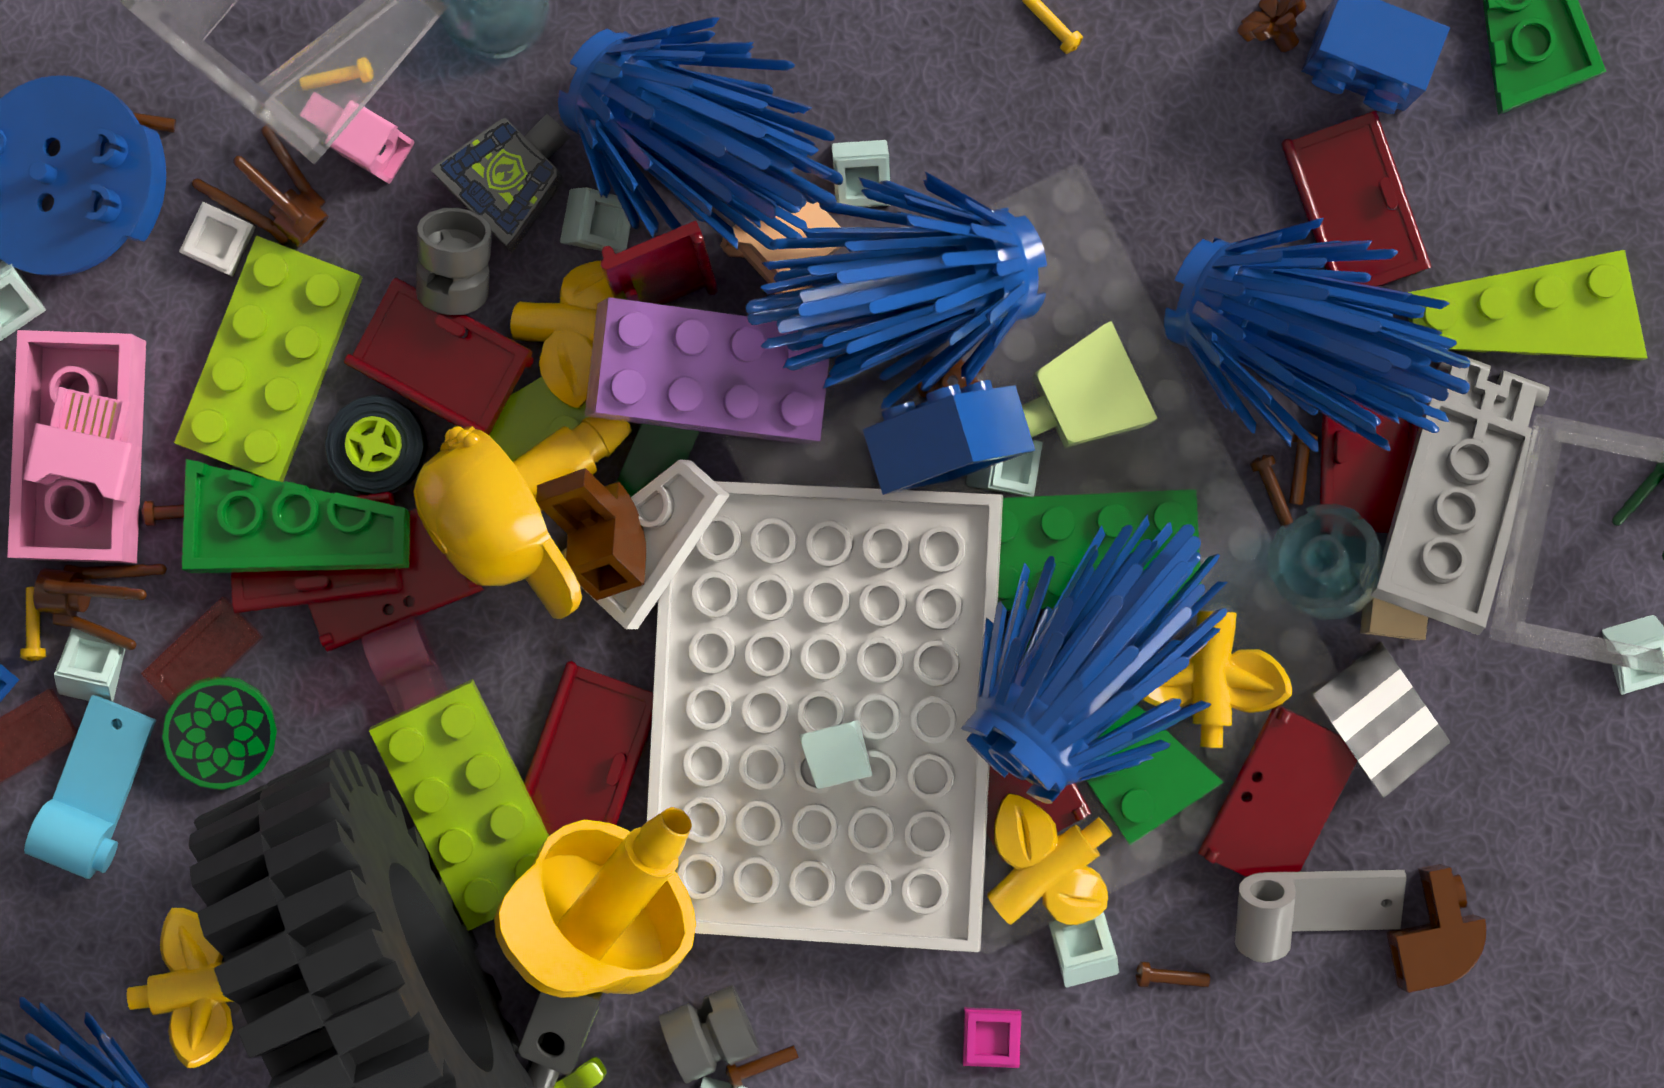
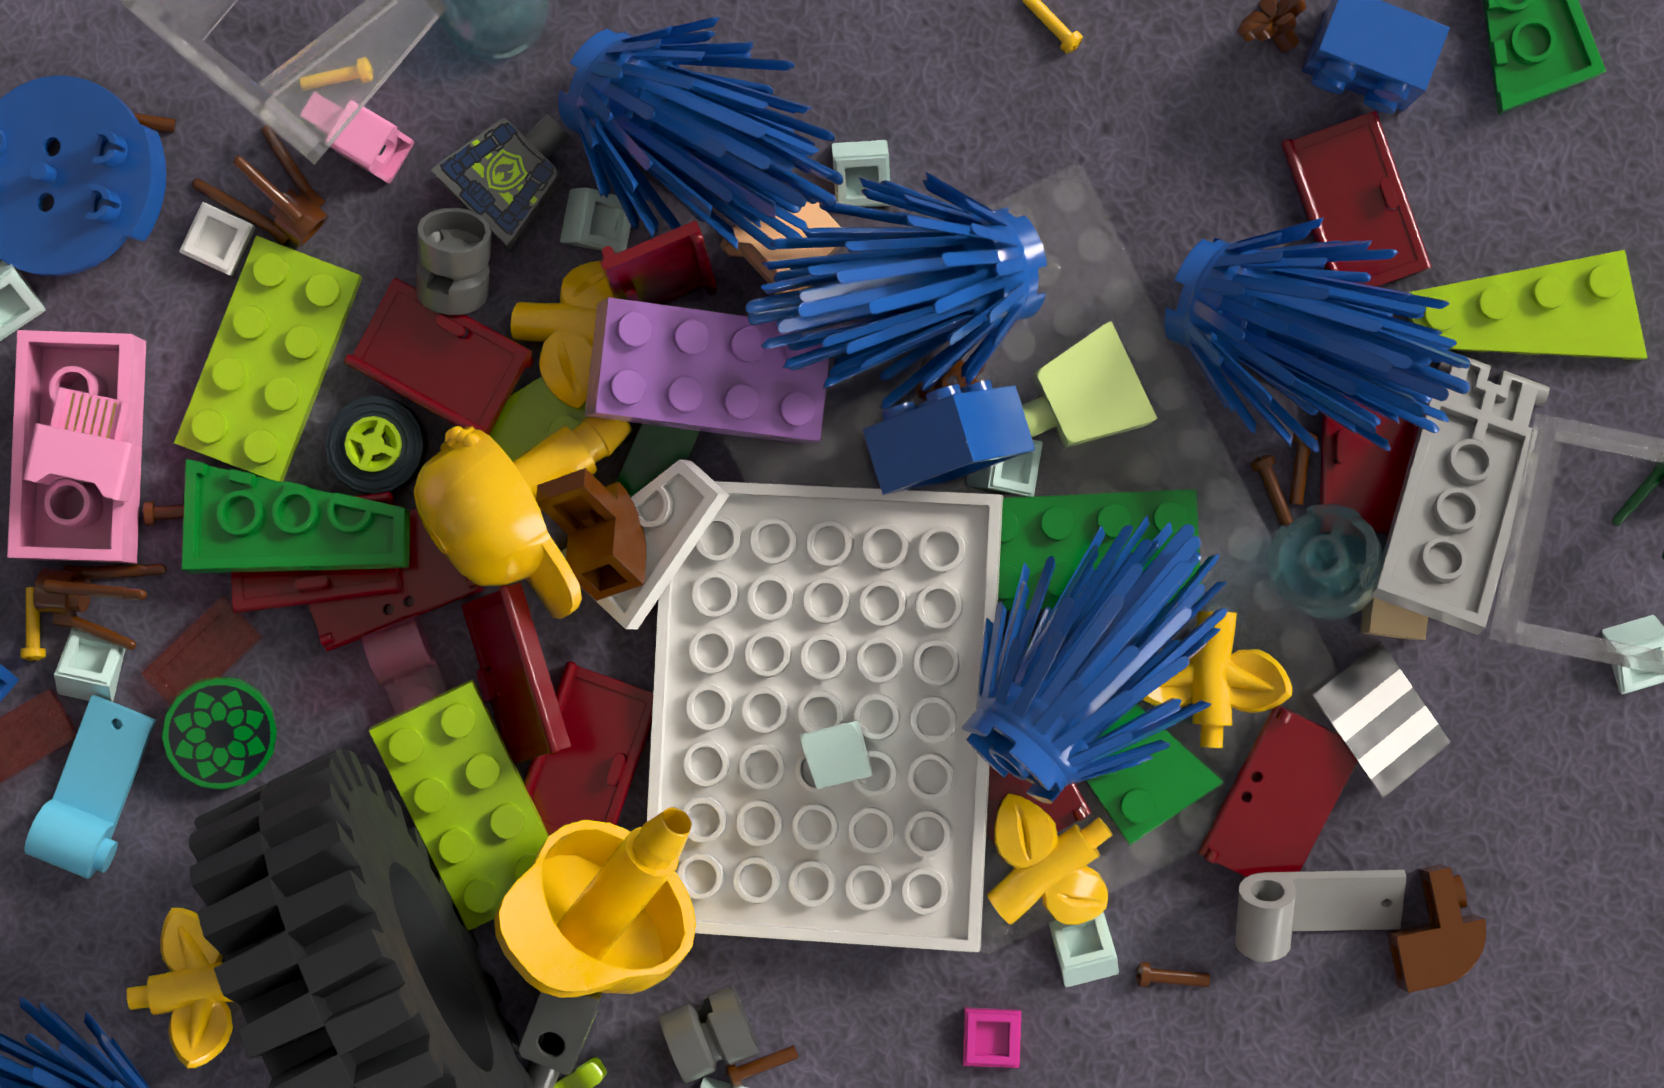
(515, 674): none -> dark red door

